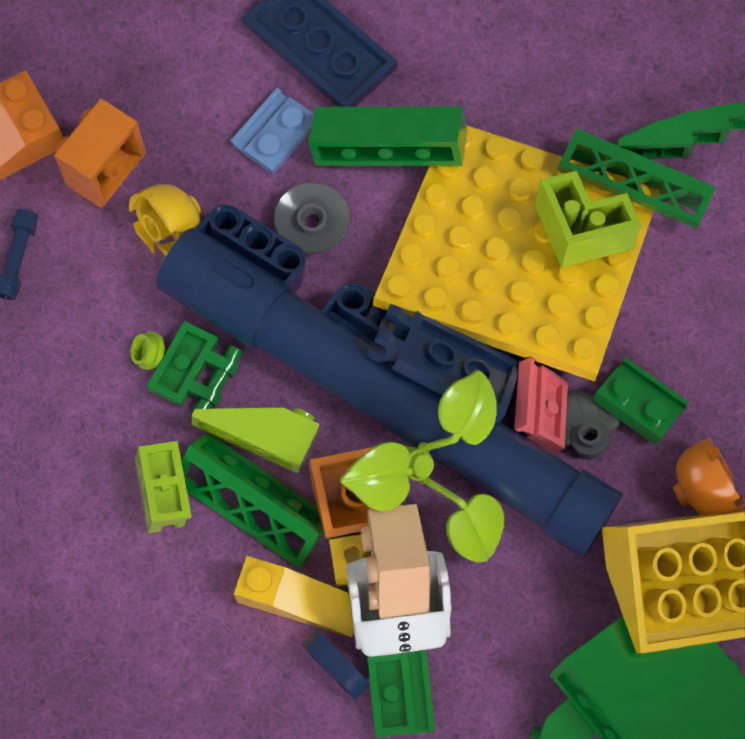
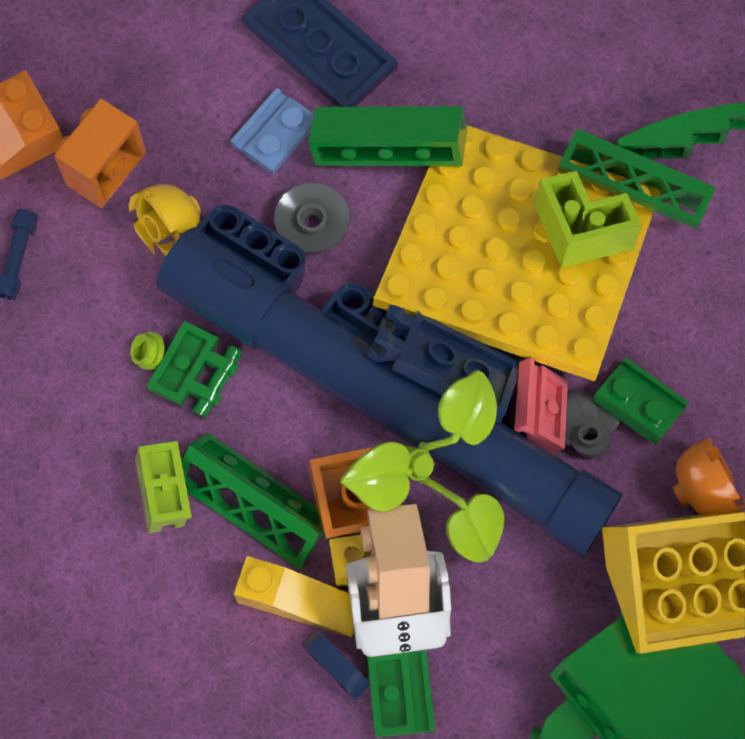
(267, 432): lime slope -> none

